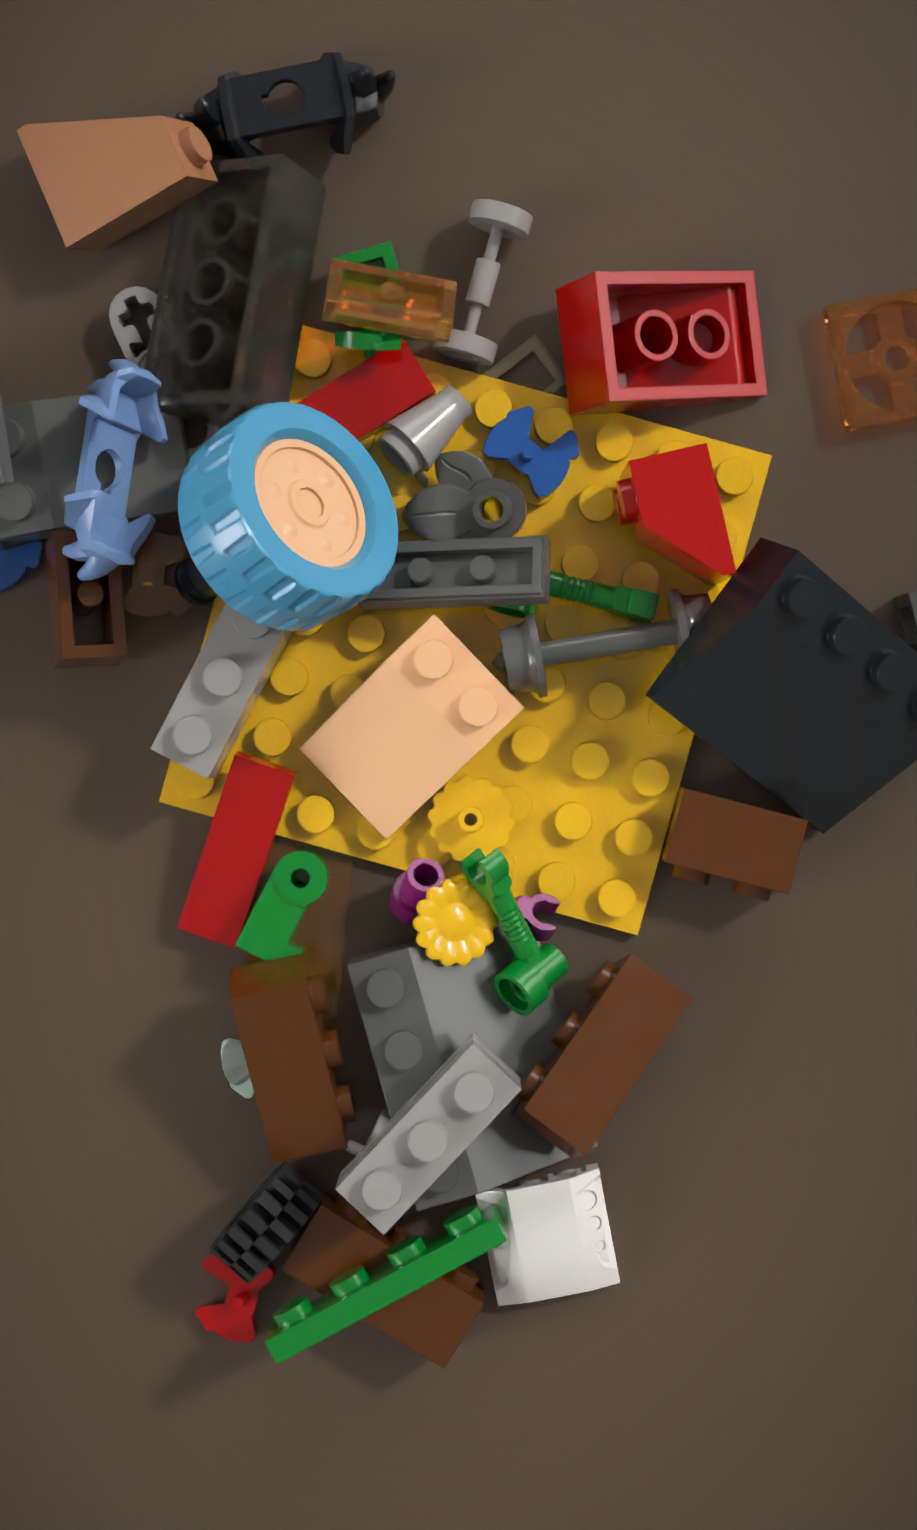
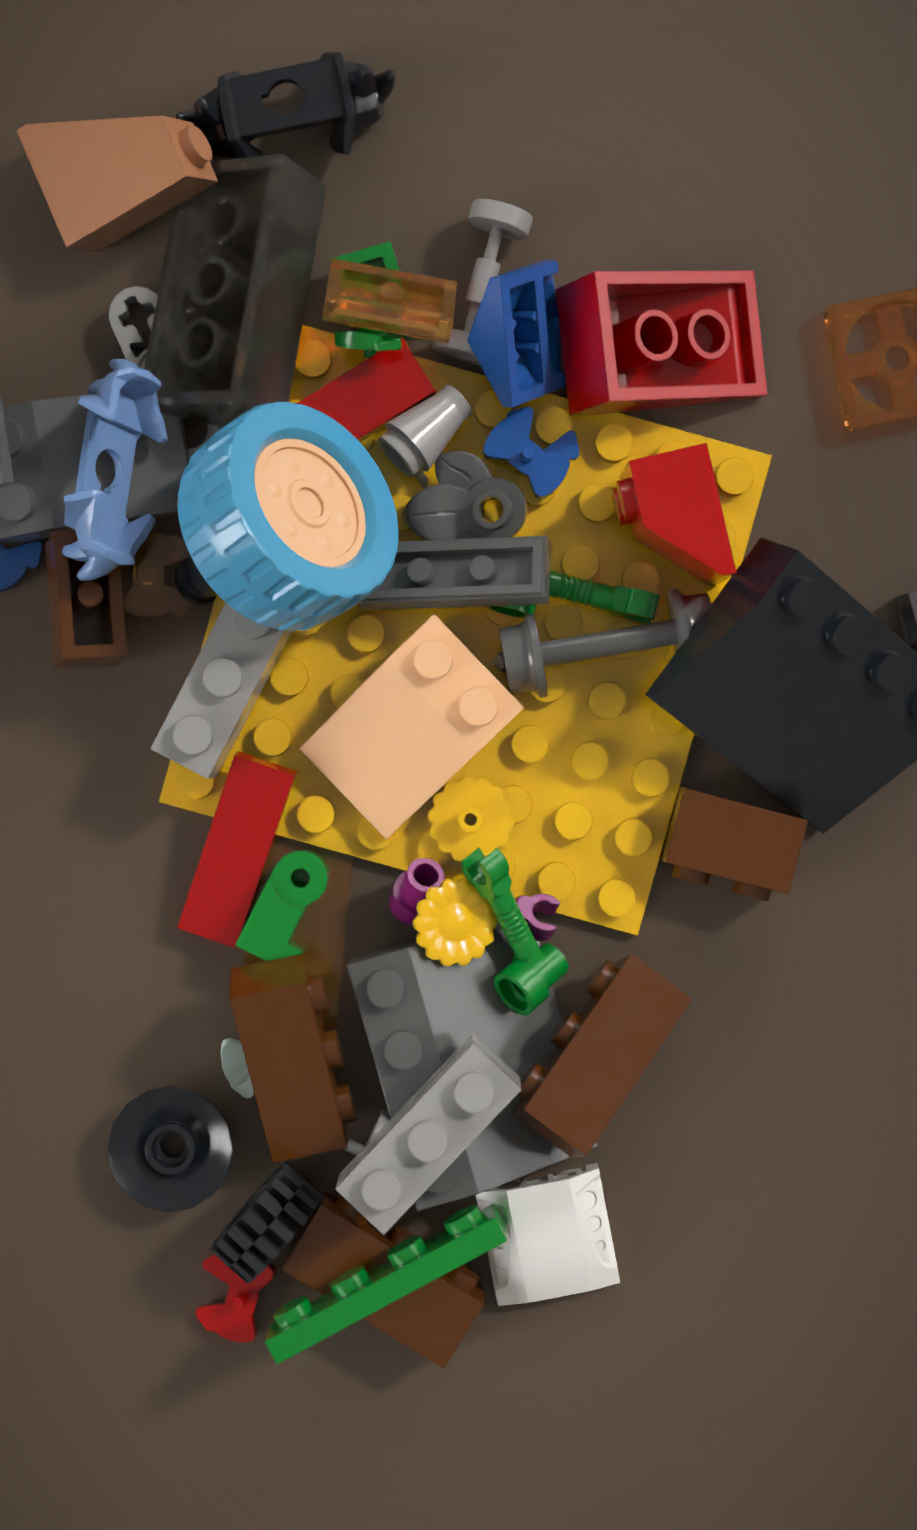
(153, 1174): none -> black dish
(519, 334): none -> blue slope

